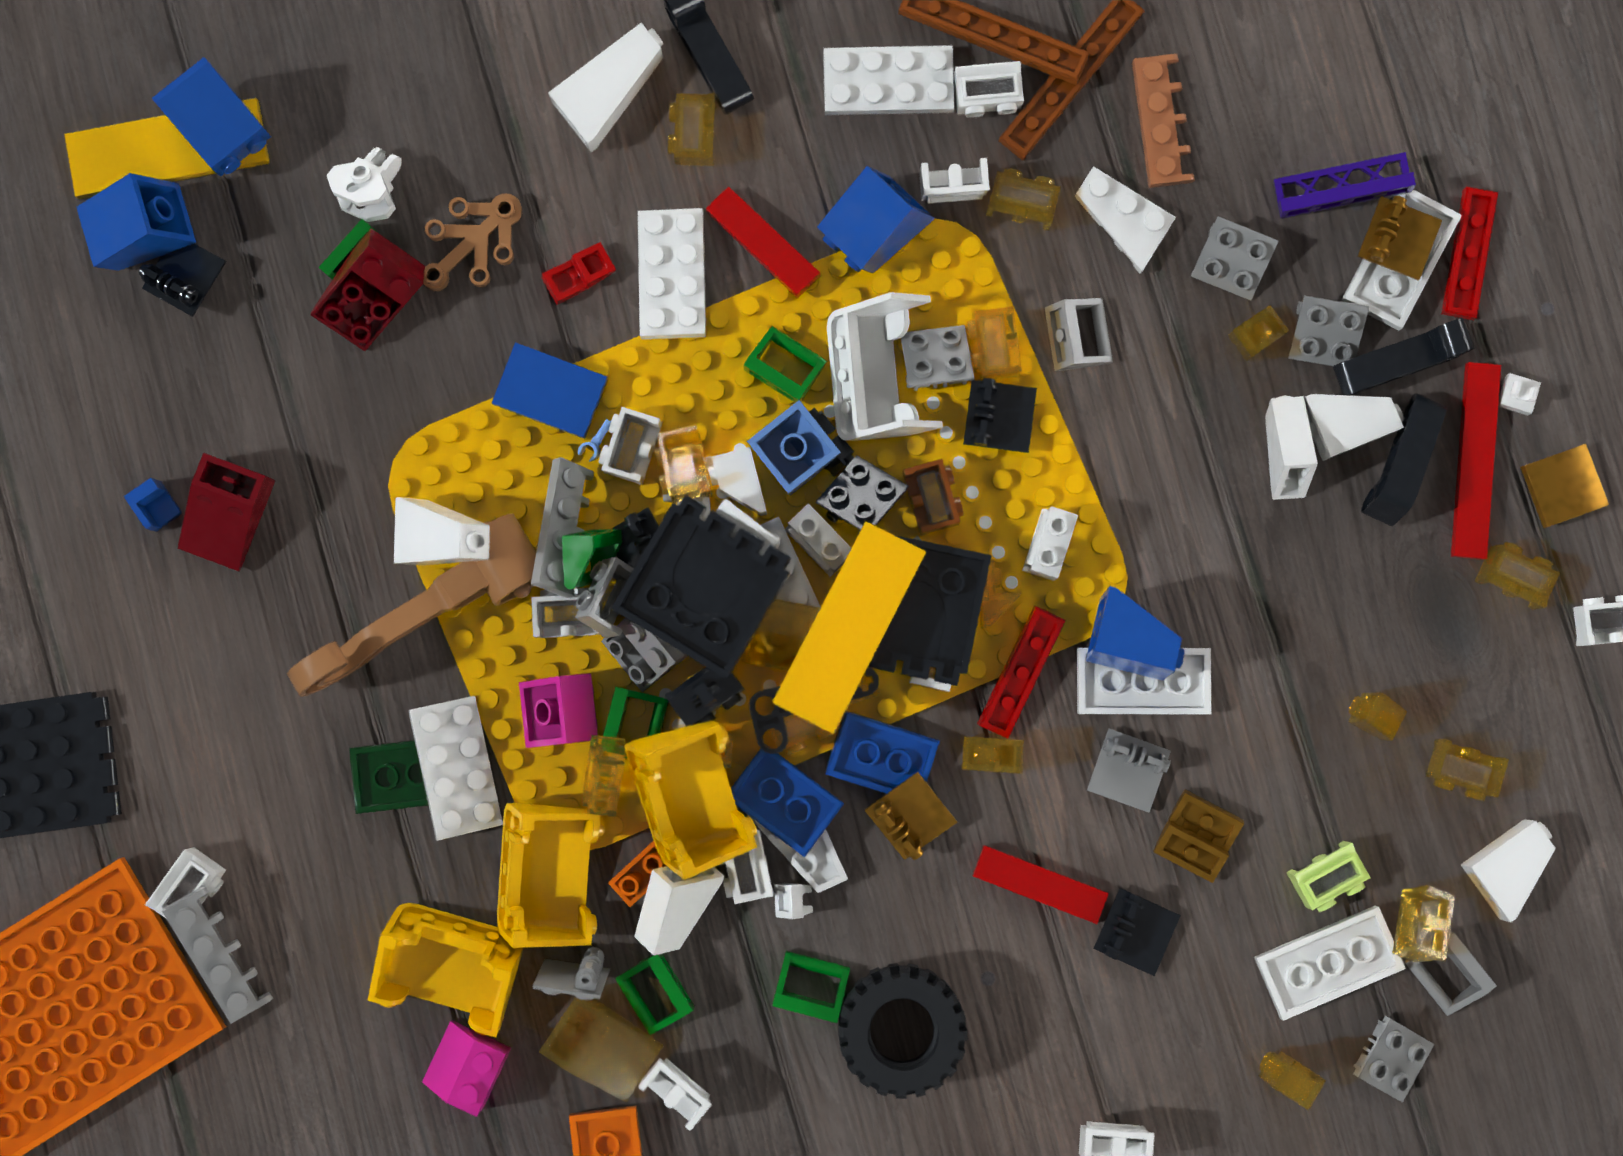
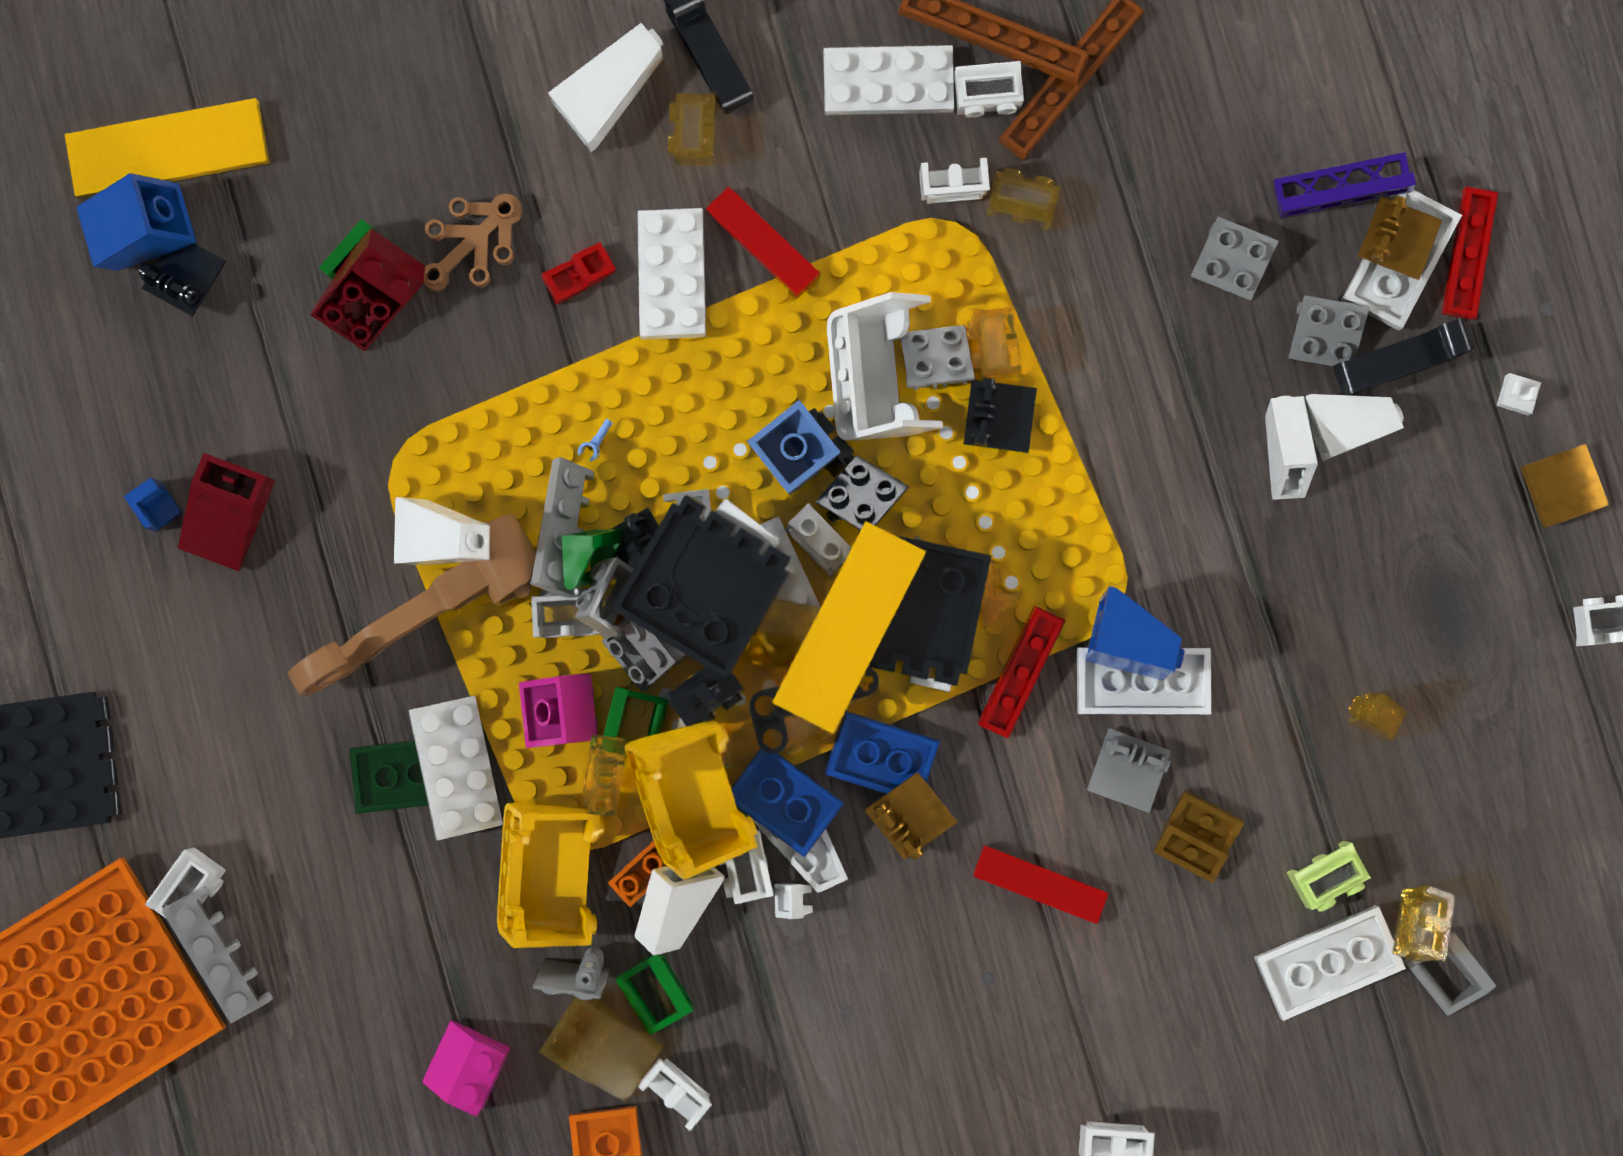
(212, 117): blue slope -> none
(366, 184): white hinge -> none
(445, 963): yellow windscreen -> none
(549, 390): blue tile -> none
(630, 445): white window -> none
(683, 464): clear yellow window -> none
(738, 478): white slope -> none
(774, 378): green tile -> none
(807, 1005): green tile -> none
(873, 221): blue slope -> none
(911, 1075): black tyre -> none
(932, 496): dark orange window -> none
(993, 755): clear yellow slope -> none
(1050, 543): white window -> none
(1066, 338): light grey tile -> none
(1125, 215): white wing -> none
(1137, 932): black hinge -> none
(1159, 121): nougat hinge -> none
(1258, 332): clear yellow slope -> none
(1291, 1078): clear yellow window -> none
(1393, 1058): light grey hinge -> none
(1406, 461): black beam -> none
(1466, 769): clear yellow window -> none
(1476, 461): red tile -> none
(1511, 867): white slope -> none
(1518, 574): clear yellow window -> none

